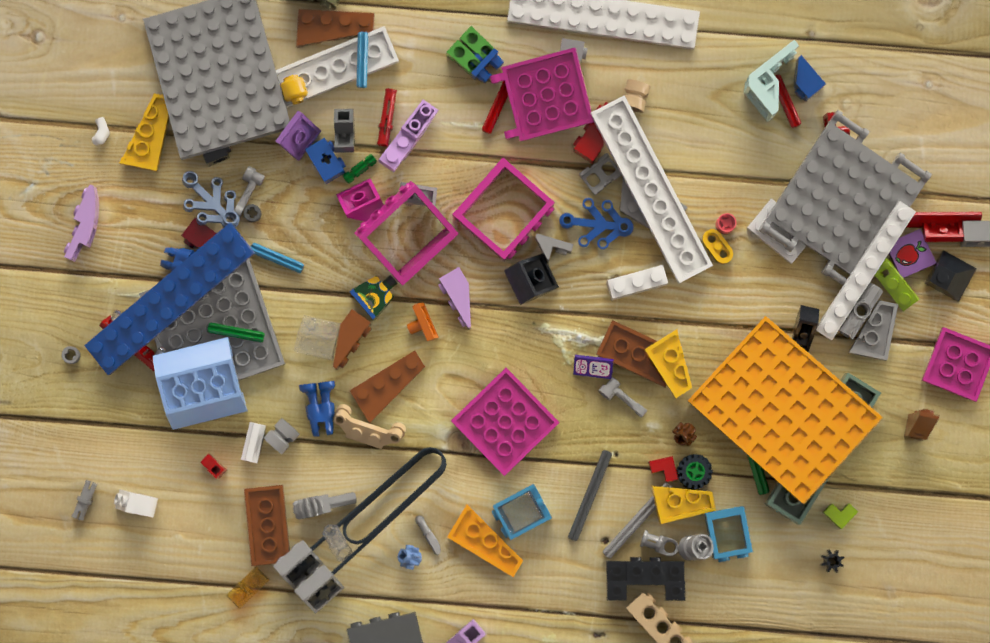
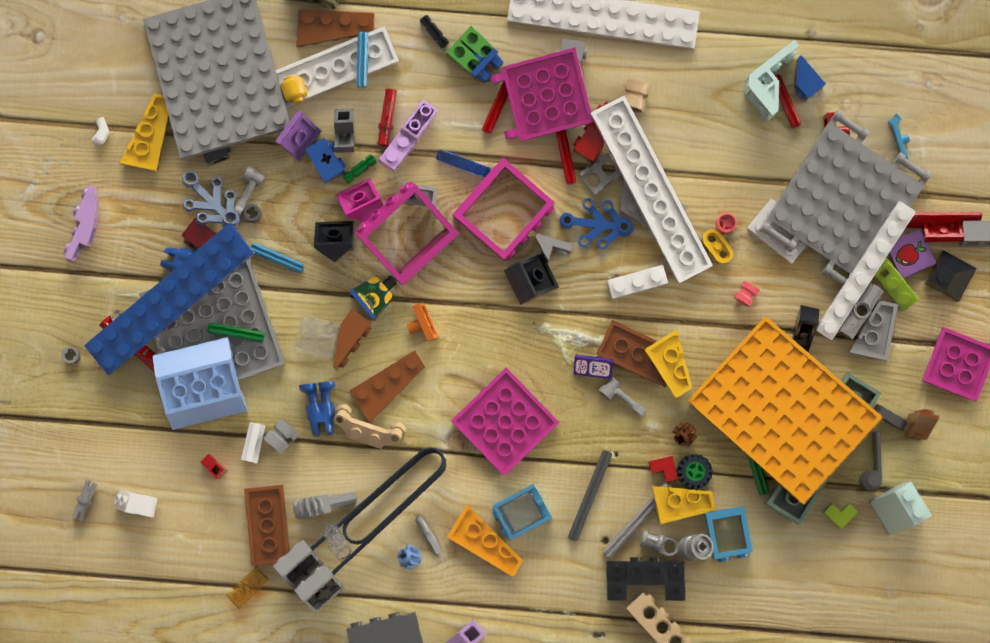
(334, 238): none -> black slope
(434, 31): none -> black axle
(458, 290): lavender slope -> none
(462, 163): none -> clear blue axle
(566, 157): none -> red axle
(746, 294): none -> coral wheel
(827, 563): black gear -> none
(873, 479): none -> dark grey door
(890, 417): none -> dark grey beam
(900, 140): none -> dark azure piece
(900, 508): none -> light aqua slope

